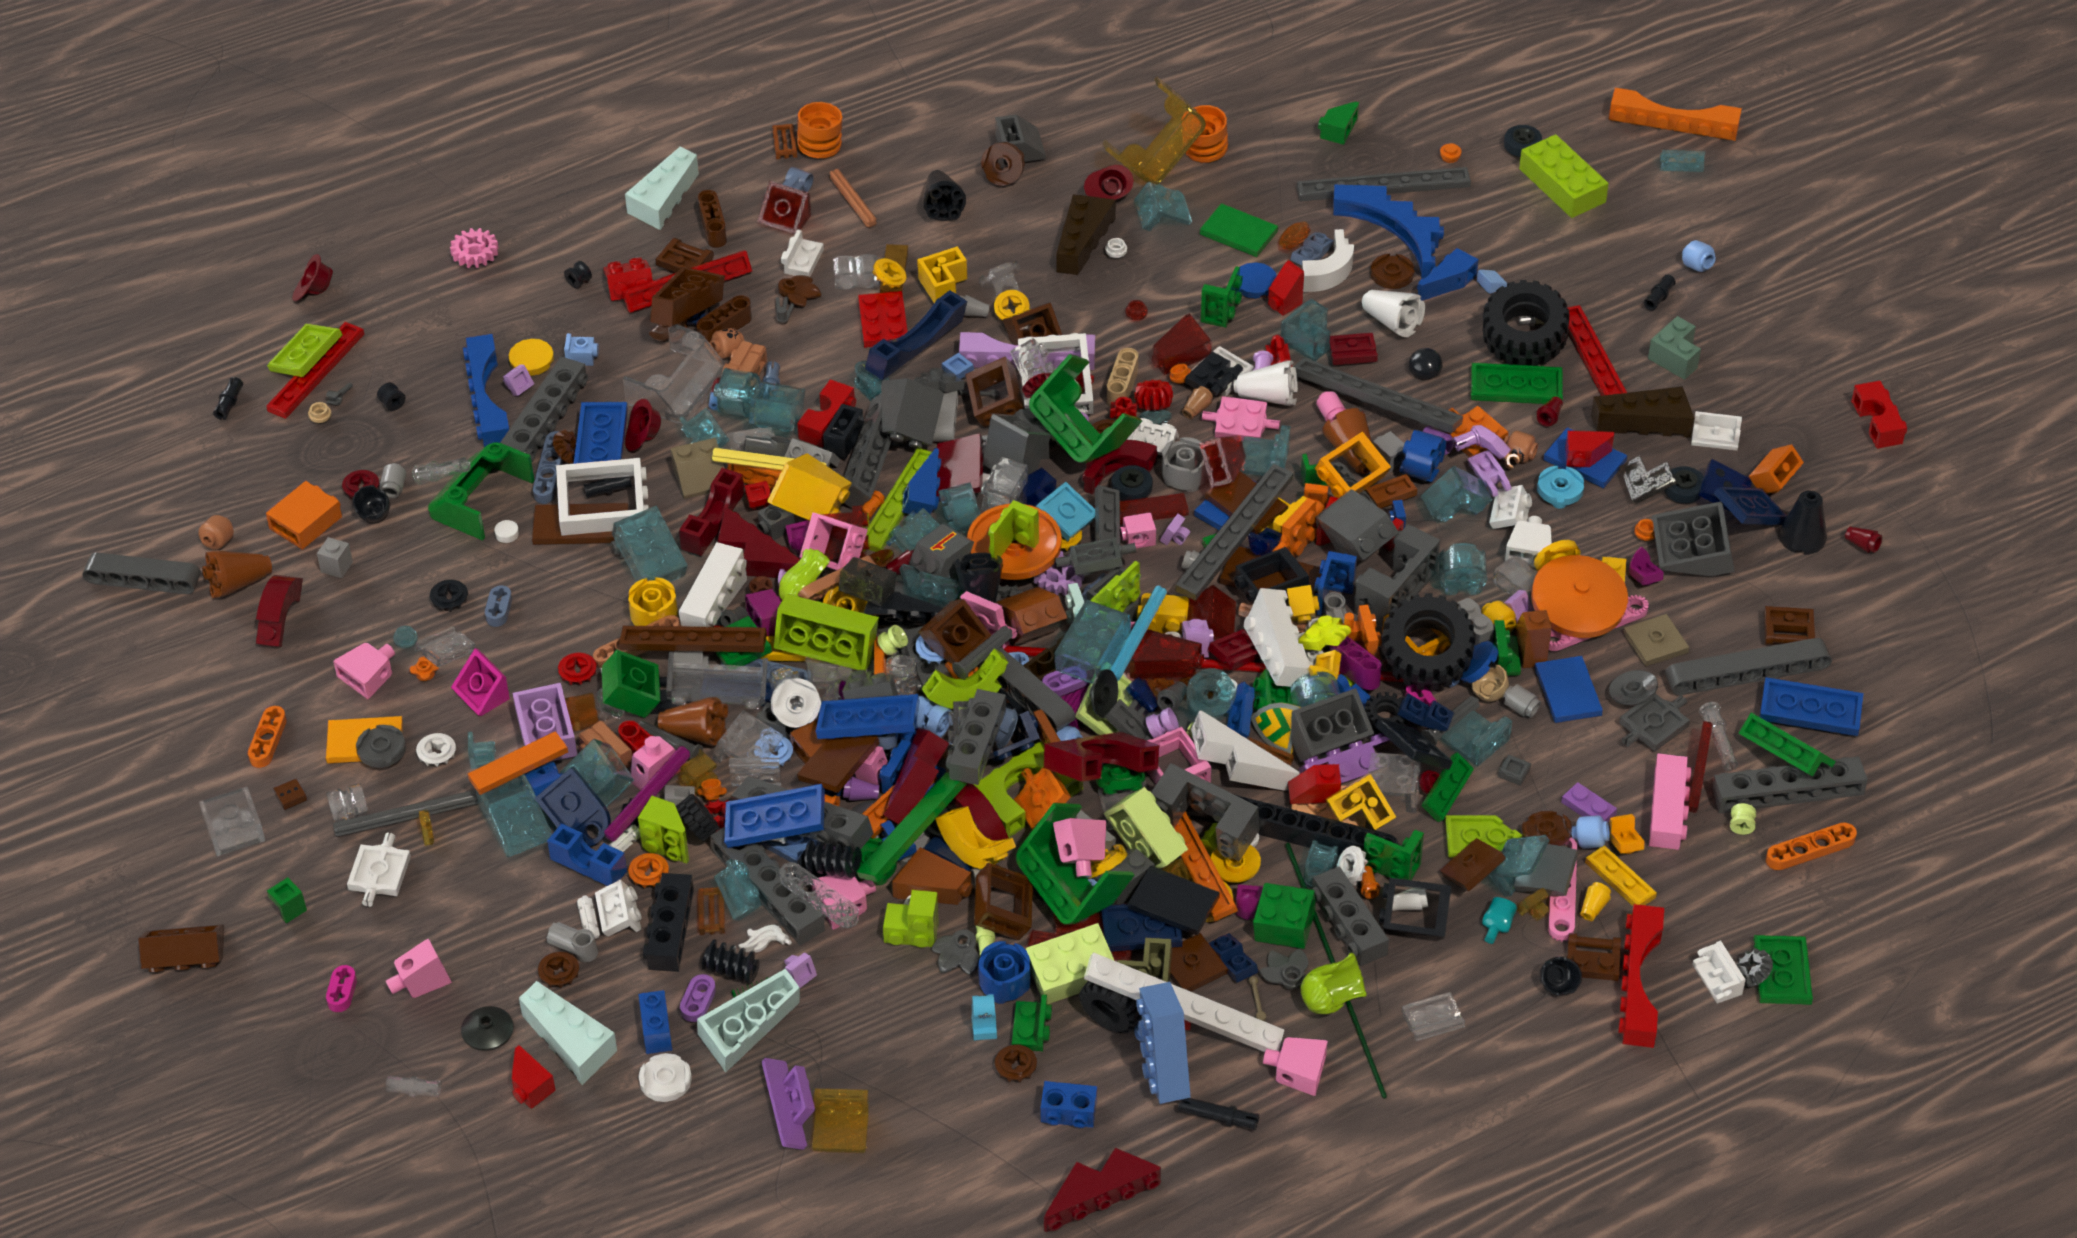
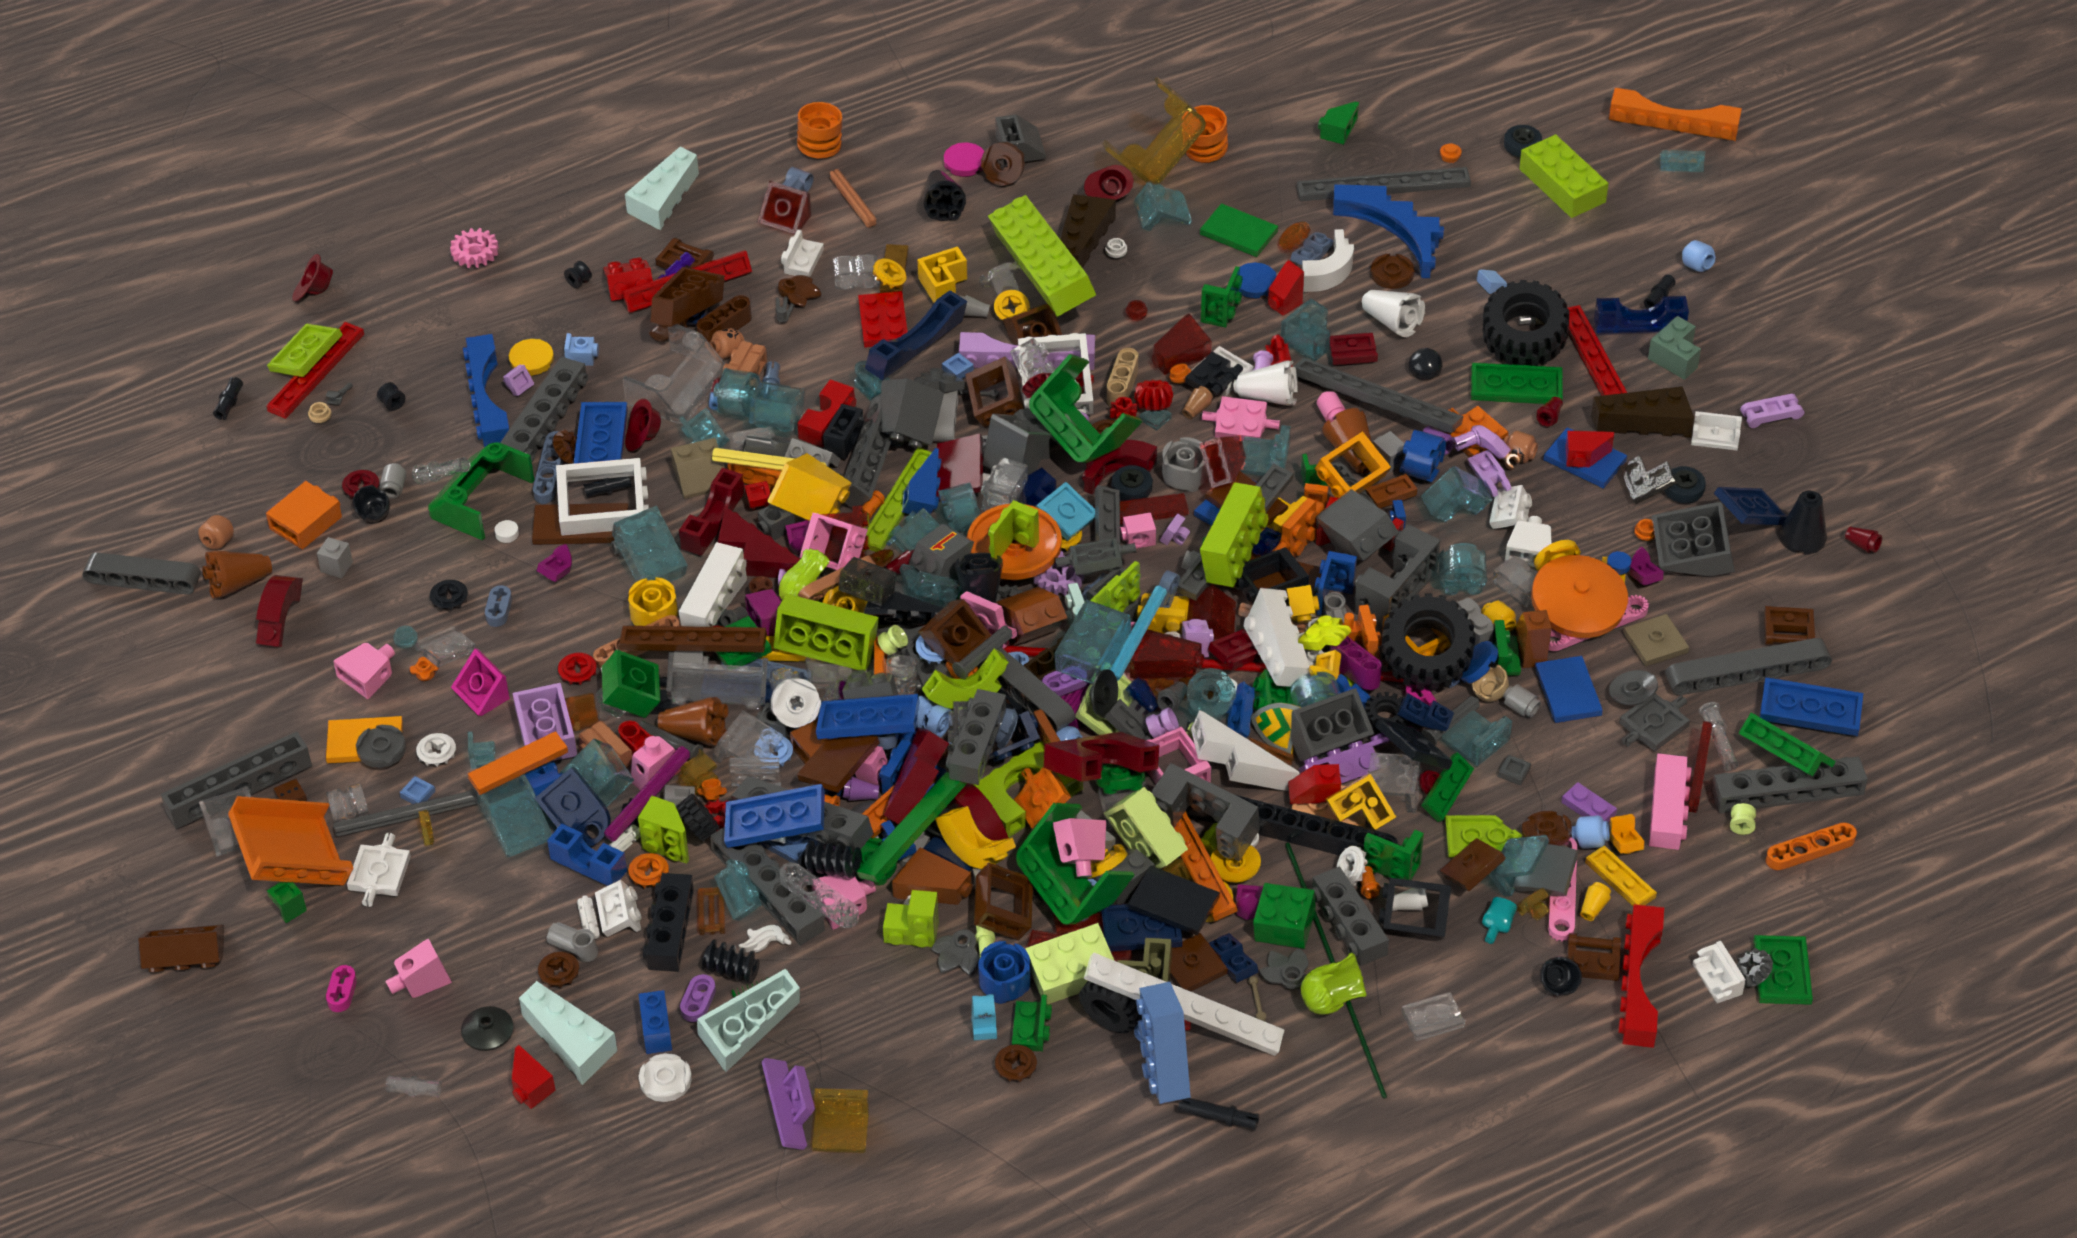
(253, 771): none -> dark grey brick
(264, 727): orange beam -> none
(287, 841): none -> orange panel
(417, 791): none -> medium blue tile
(557, 564): none -> magenta plate
(686, 259): none -> dark purple axle
(714, 228): reddish brown beam -> none
(785, 152): dark orange tile -> none
(801, 968): lavender tile -> none
(963, 159): none -> dark pink tile
(1041, 255): none -> lime brick
(1069, 1099): blue brick -> none
(1093, 1190): dark red slope -> none
(1155, 434): white bracket -> none
(1170, 582): none -> sand blue beam
(1234, 534): none -> lime brick
(1299, 1063): bright pink torso -> none
(1320, 859): clear light blue piece -> none
(1450, 275): blue slope -> none
(1519, 603): lavender tile -> none
(1560, 496): medium azure plate -> none
(1614, 317): none -> clear blue arch
(1619, 562): none -> blue tile
(1721, 476): clear blue tile -> none
(1772, 410): none -> lavender plate
(1776, 469): orange brick -> none
(1886, 425): red arch -> none

